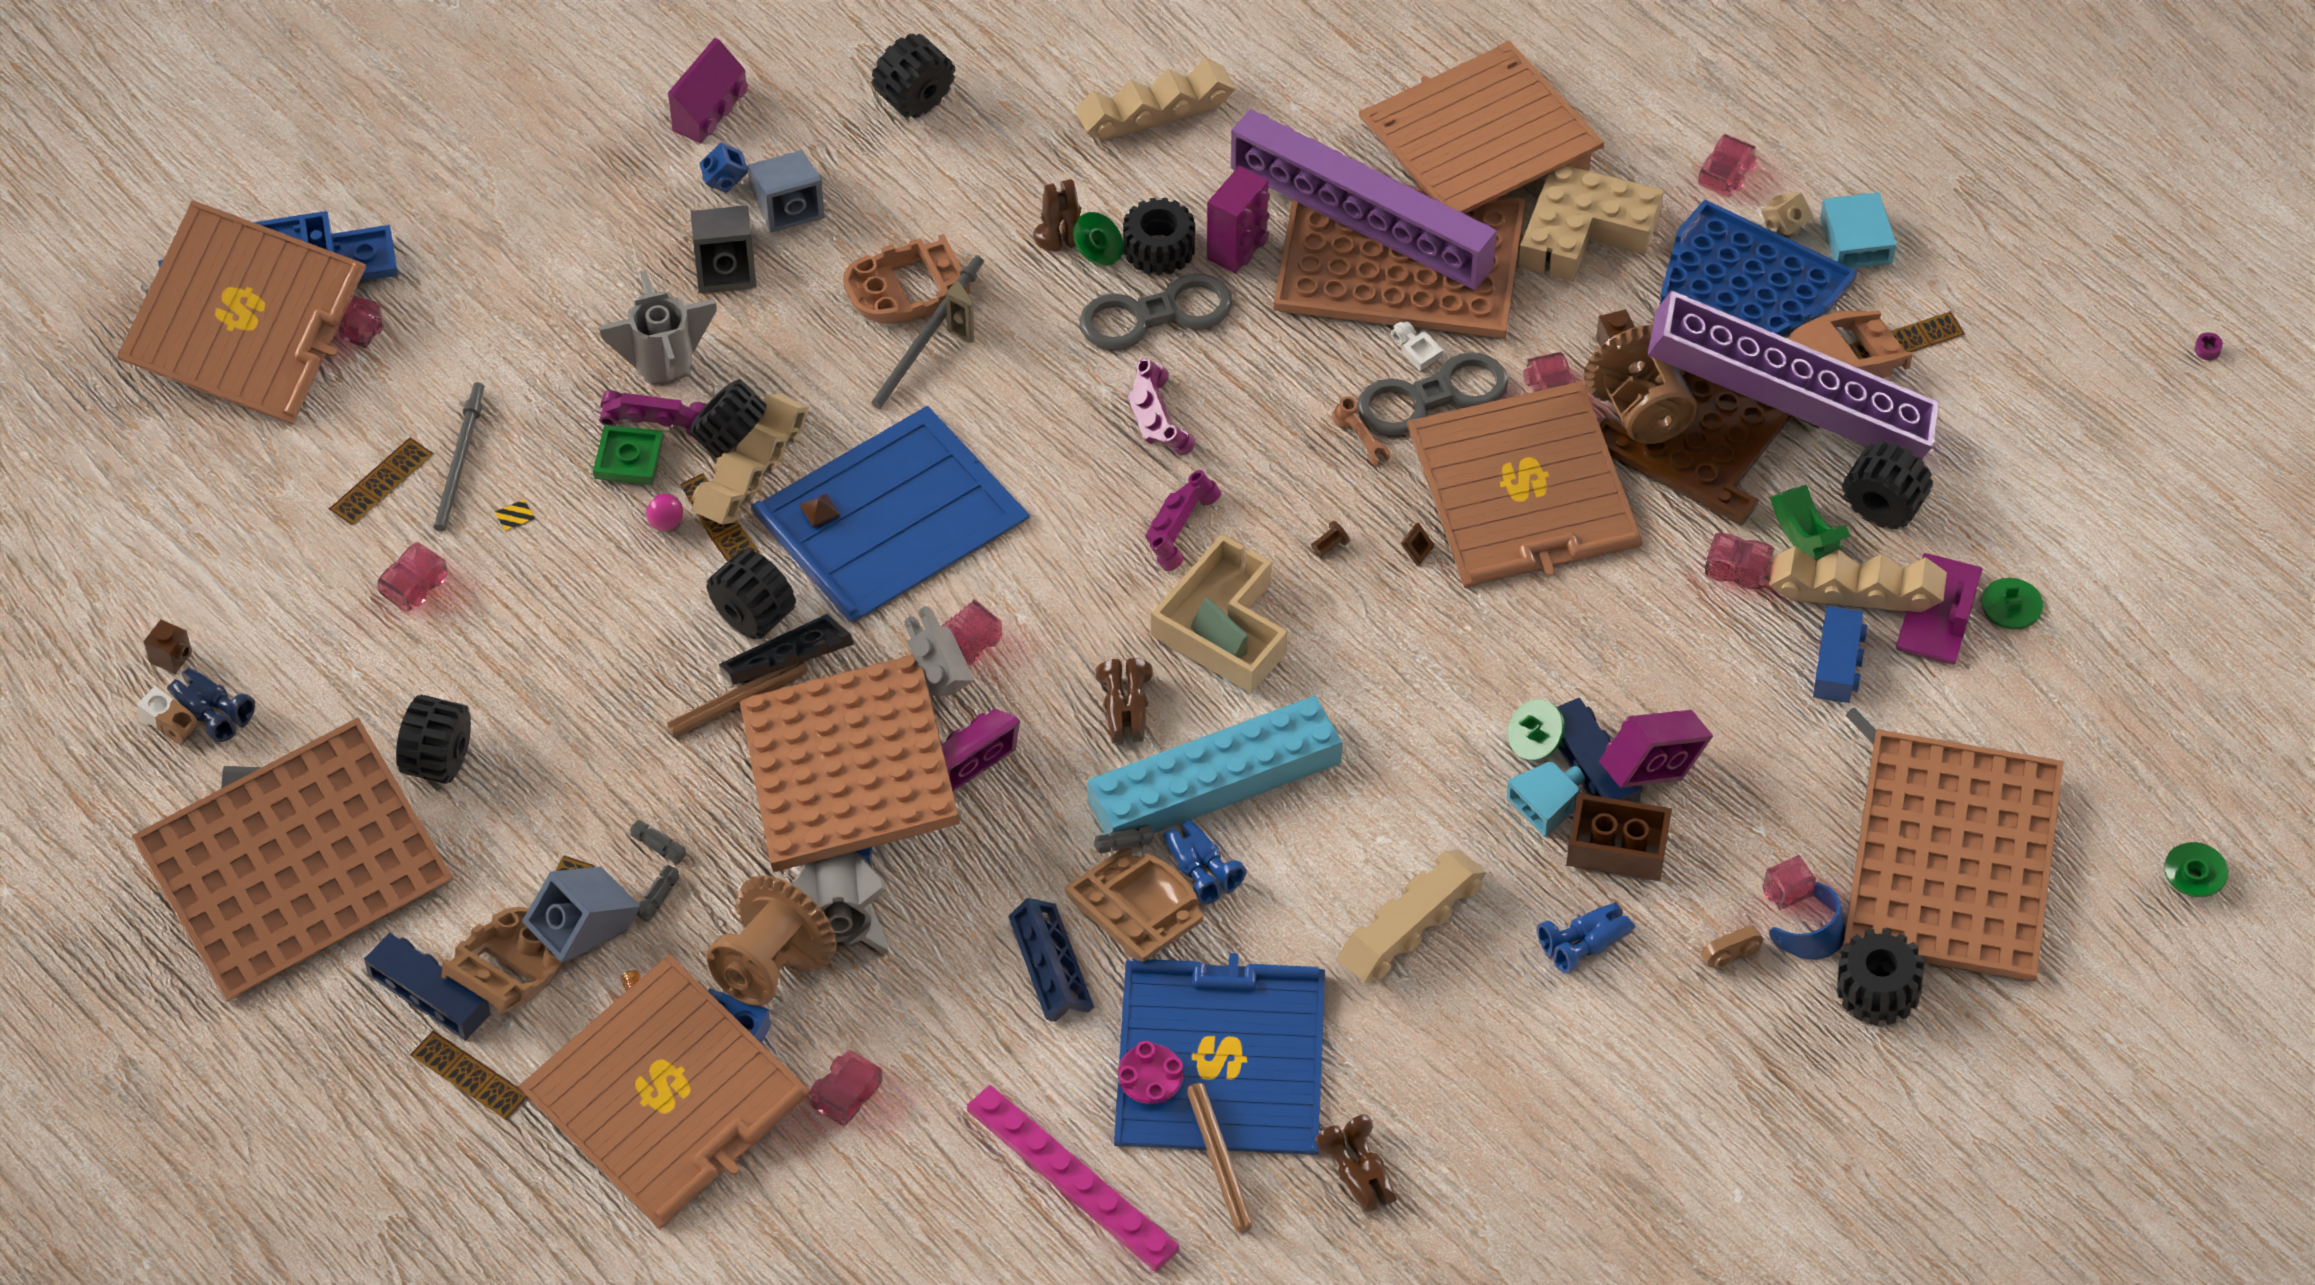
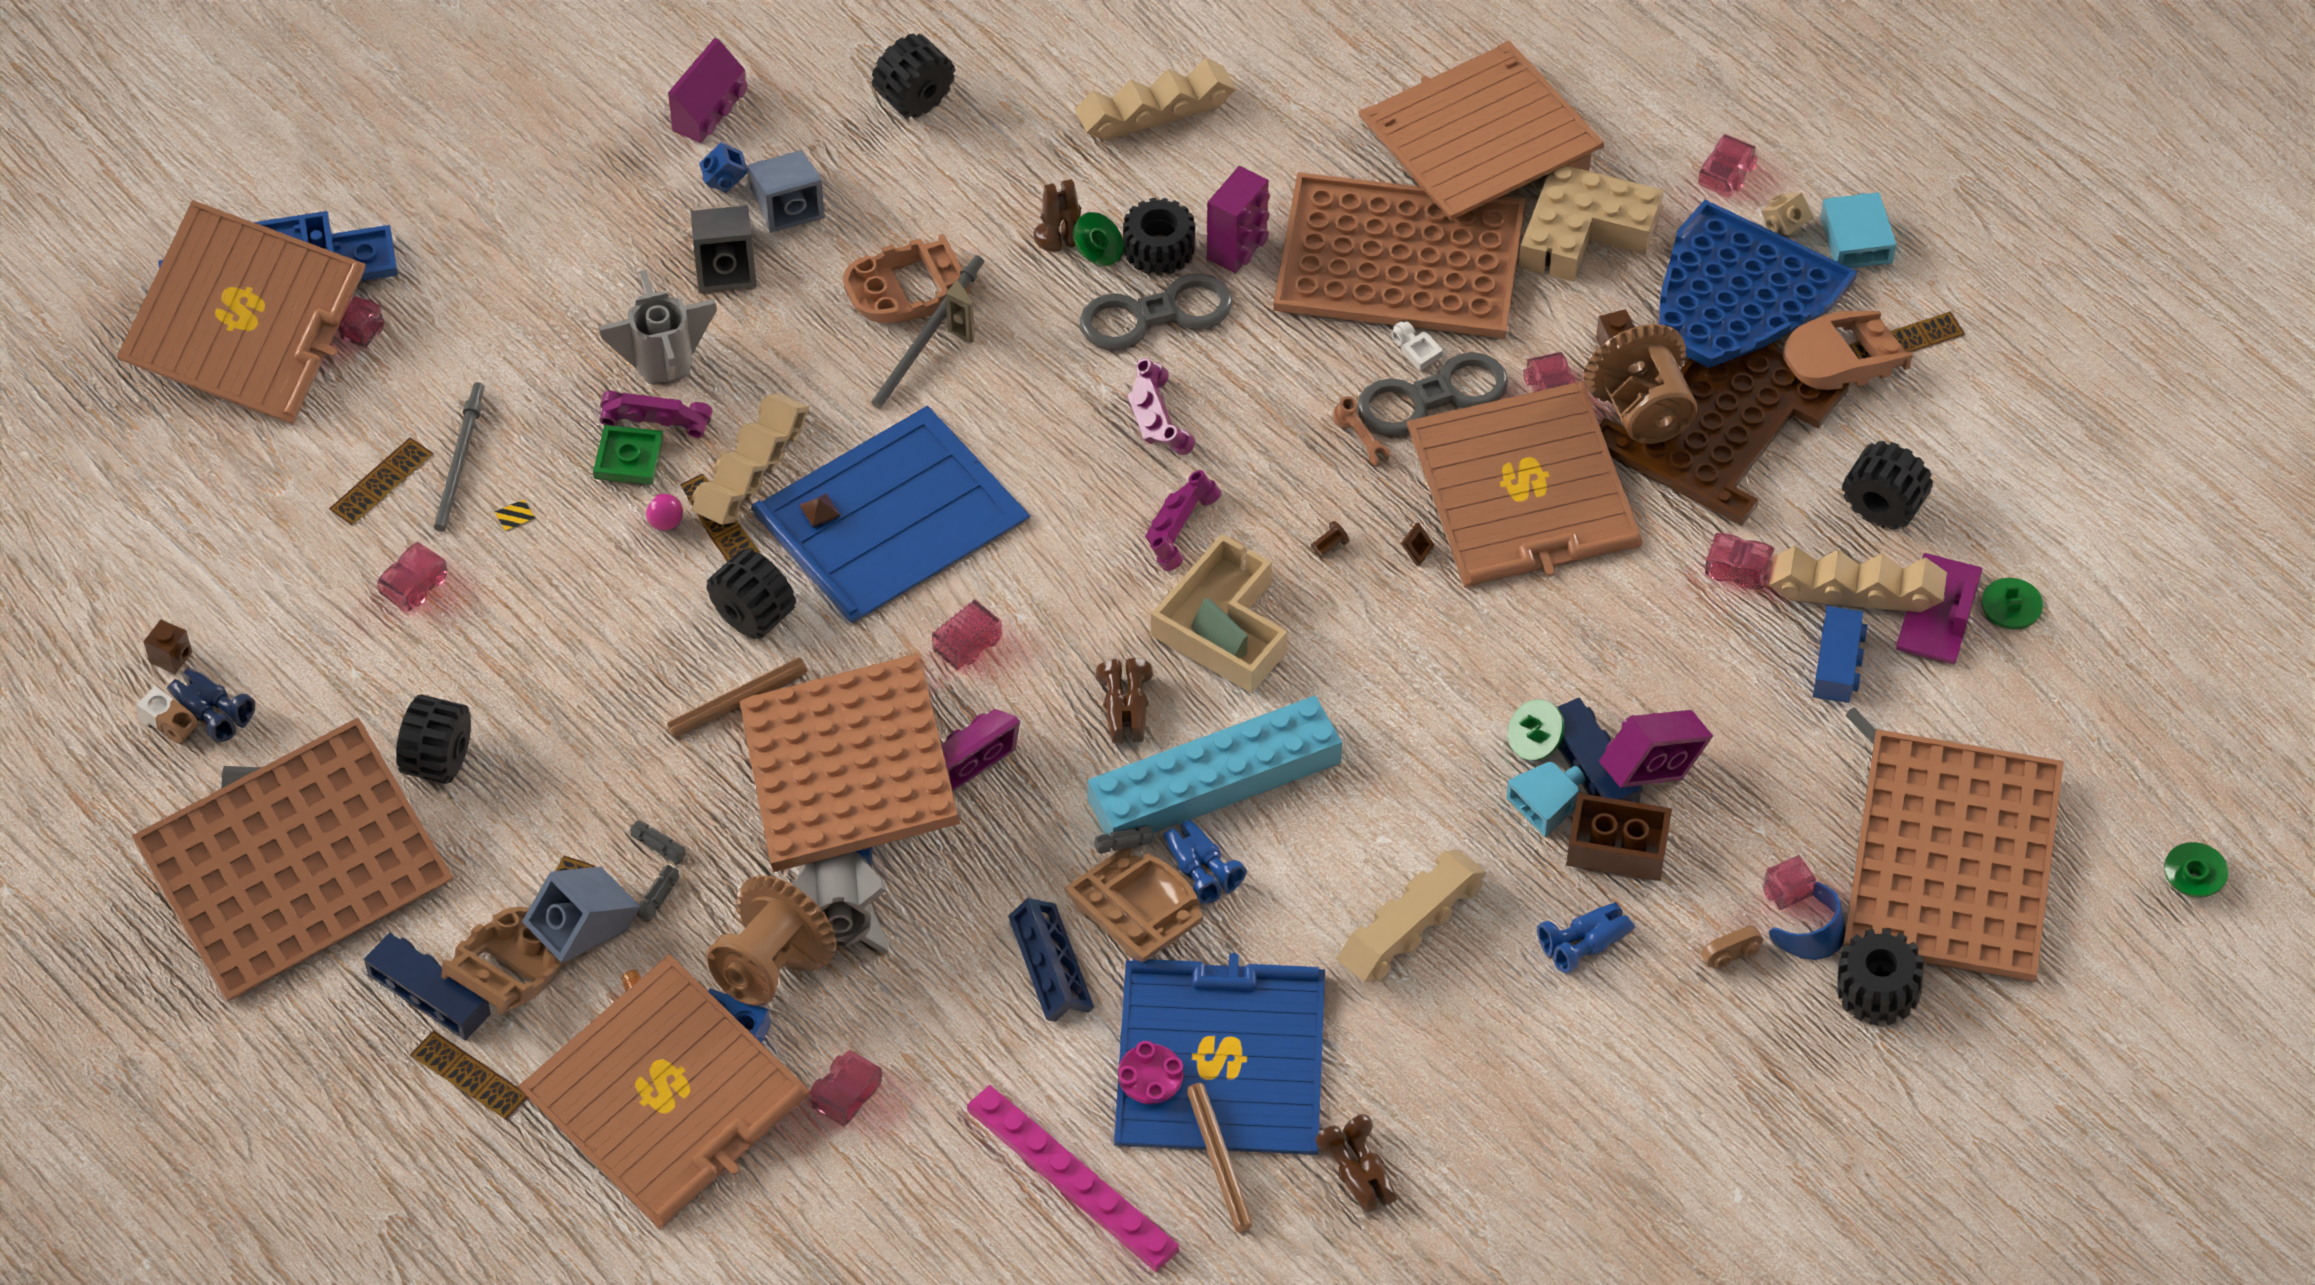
(727, 418): black tyre -> none
(793, 647): black wing -> none
(937, 654): light grey hinge -> none
(1364, 199): medium lavender brick -> none
(1790, 376): medium lavender brick -> none
(1804, 525): green arch -> none
(2208, 338): magenta bush -> none

